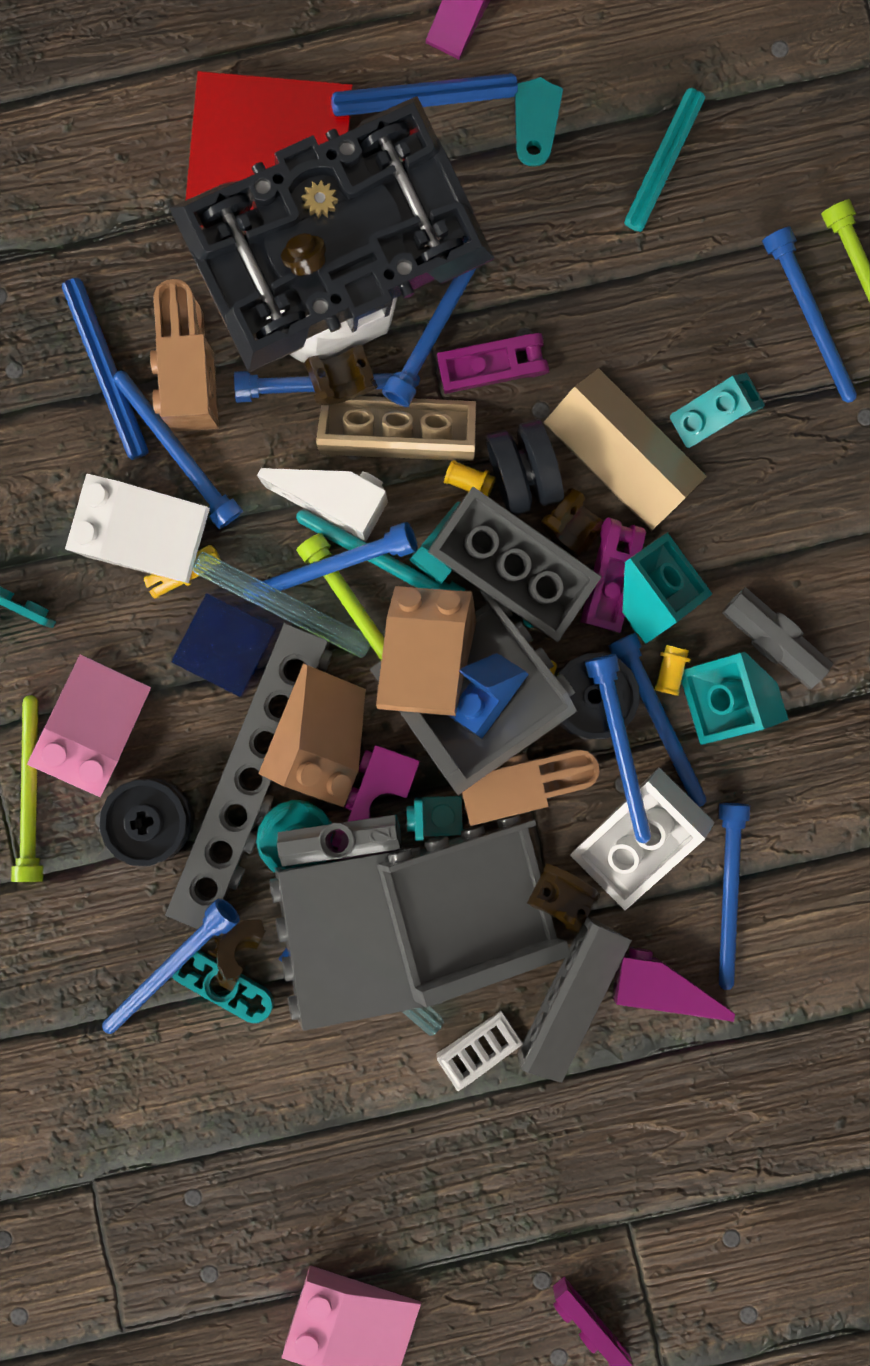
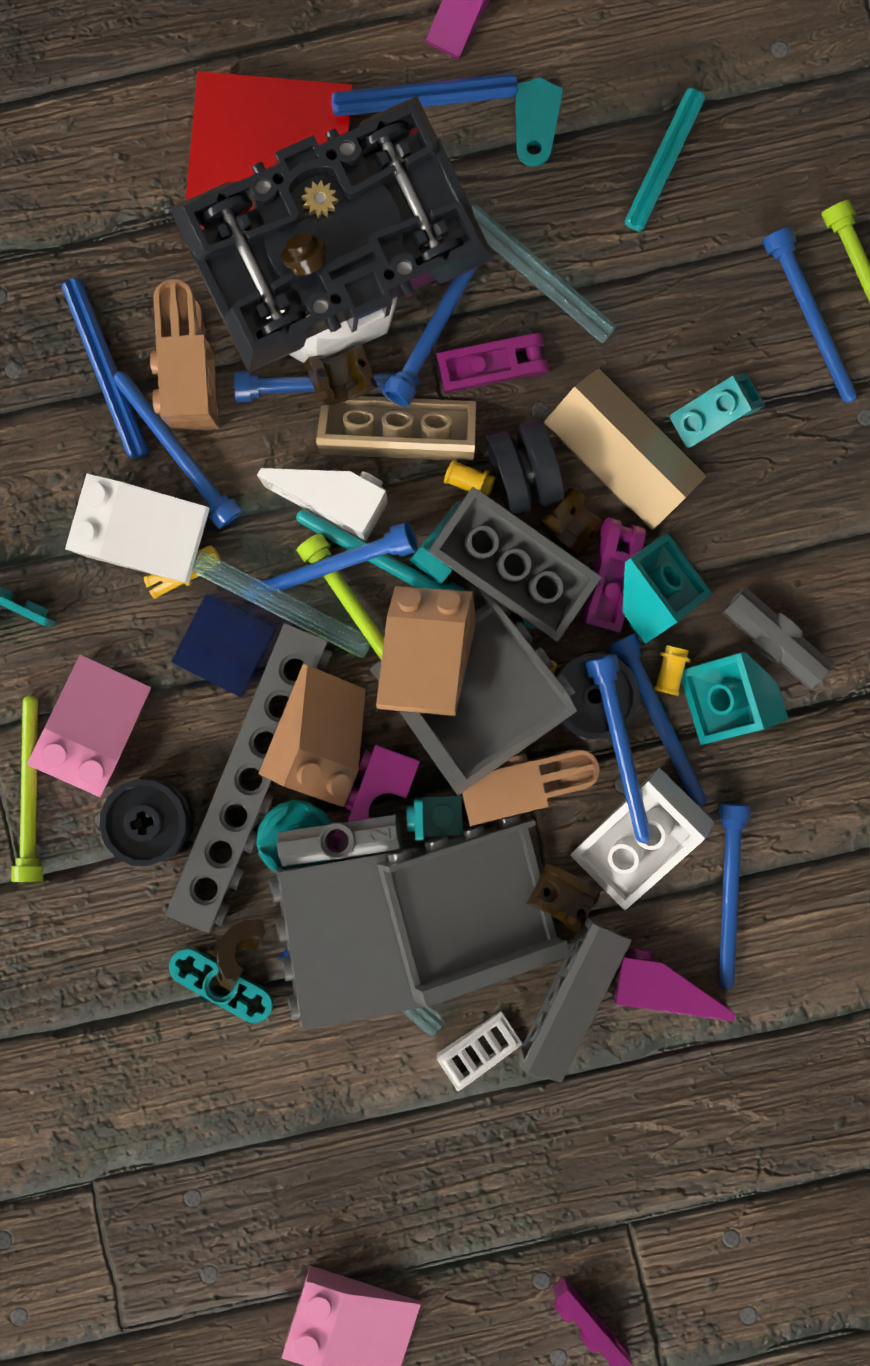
(218, 919): piece -> none
(489, 691): blue slope -> none
(543, 277): none -> clear light blue axle

